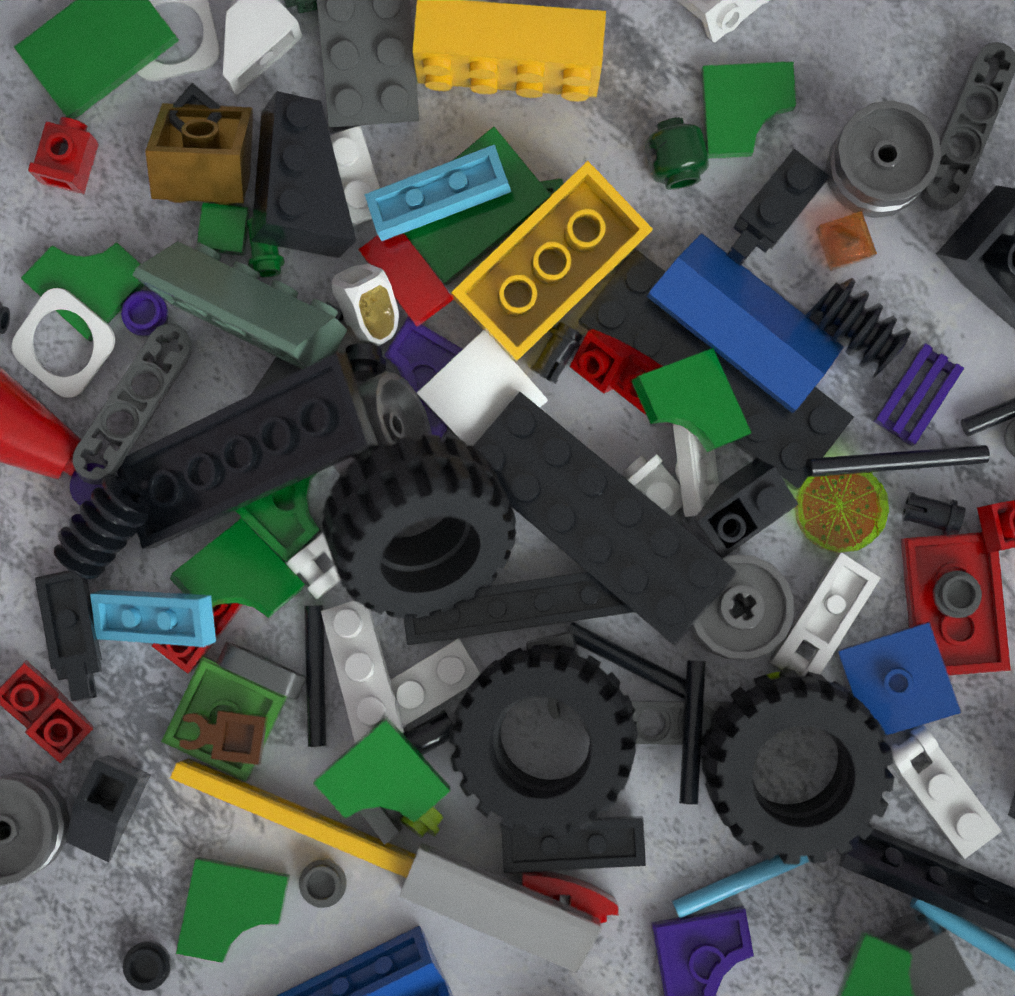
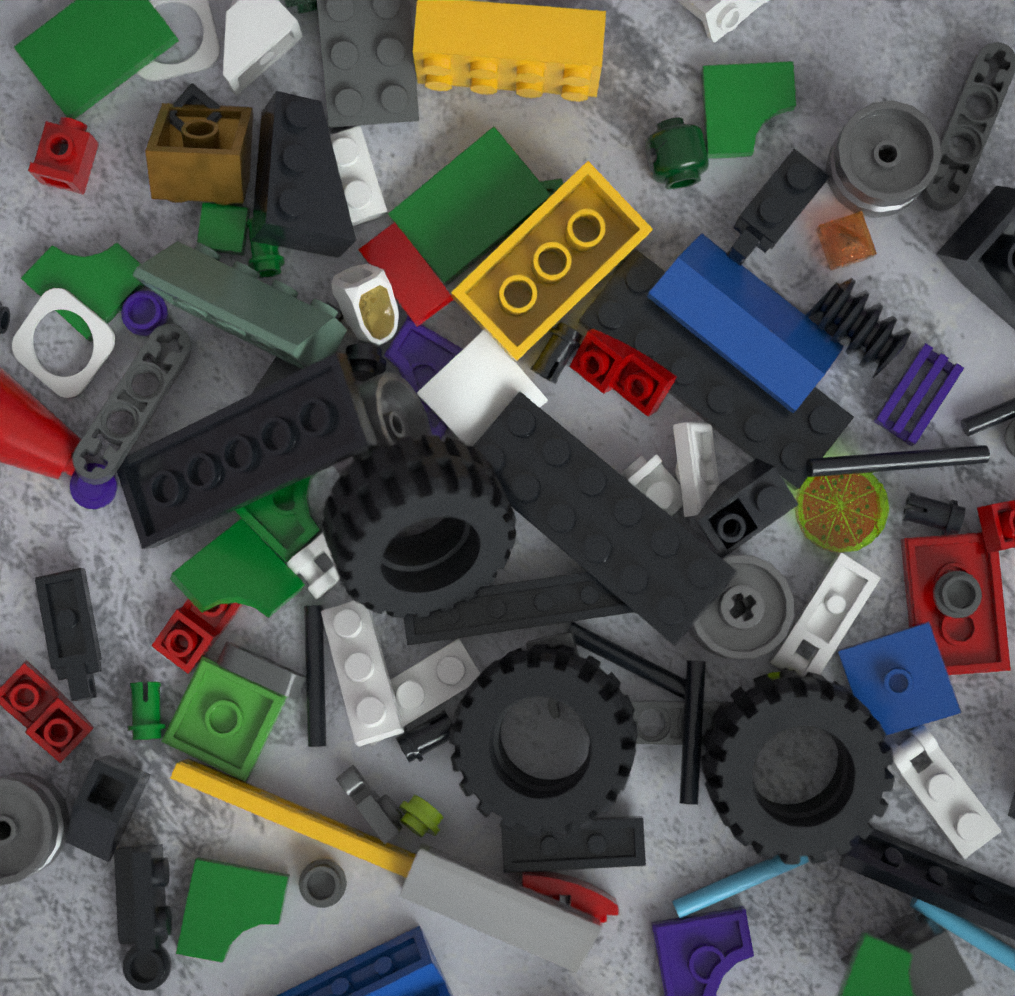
(101, 527): black piece -> none
(141, 896): none -> black bracket
(146, 715): none -> green pin
(153, 617): medium azure plate -> none
(233, 736): reddish brown plate -> none
(384, 773): green tile -> none
(437, 193): medium azure plate -> none
(695, 397): green tile -> none

